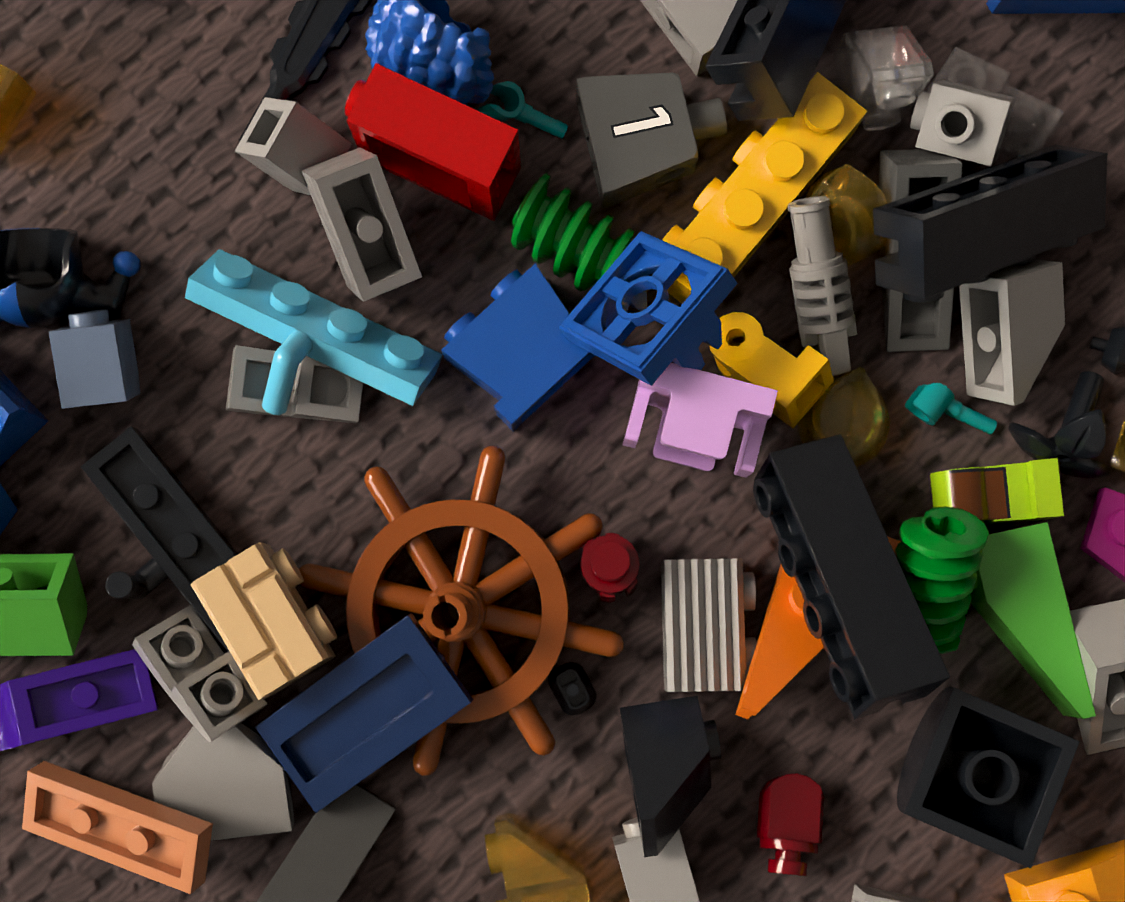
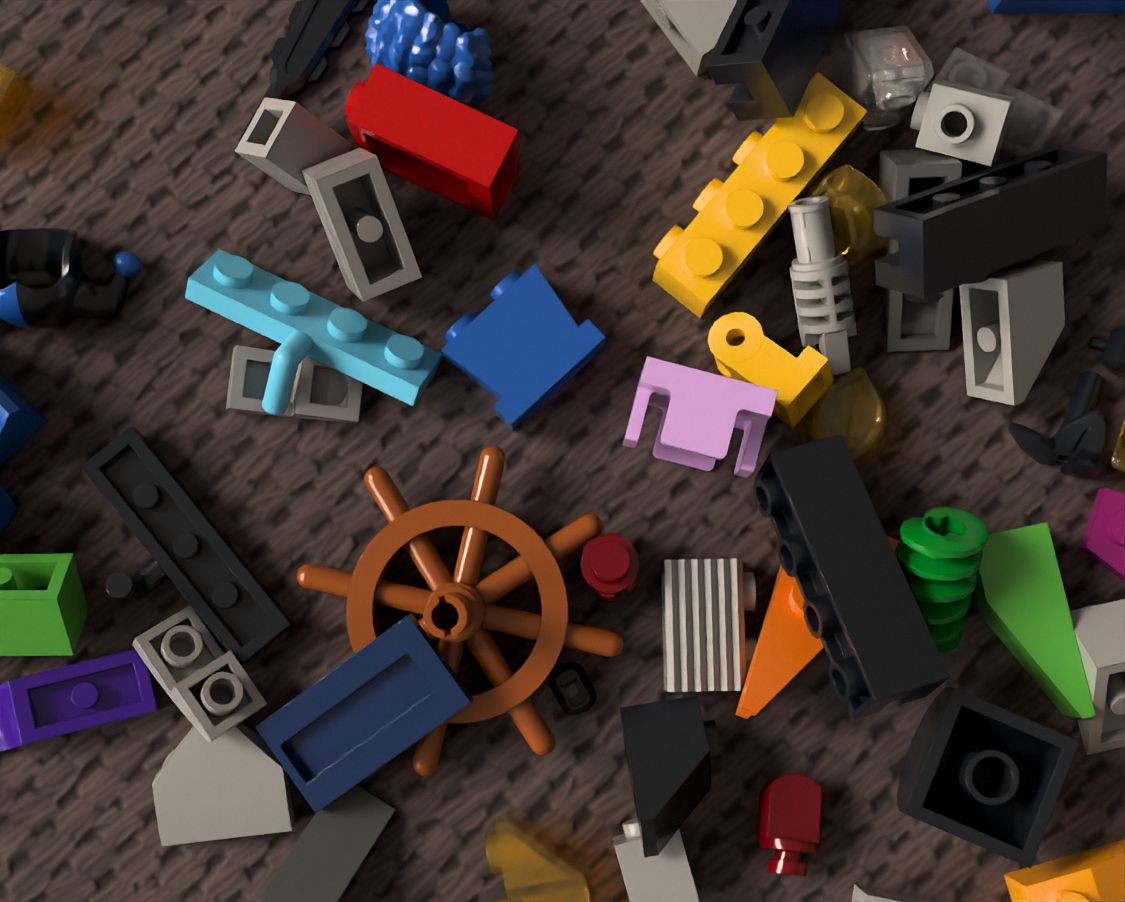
(94, 360): sand blue brick -> none
(117, 826): nougat plate -> none
(265, 618): tan brick -> none
(517, 108): teal hand -> none
(566, 235): green piece -> none
(626, 285): blue piece -> none
(642, 131): dark grey torso -> none
(934, 399): teal hand -> none
(1002, 491): leg -> none

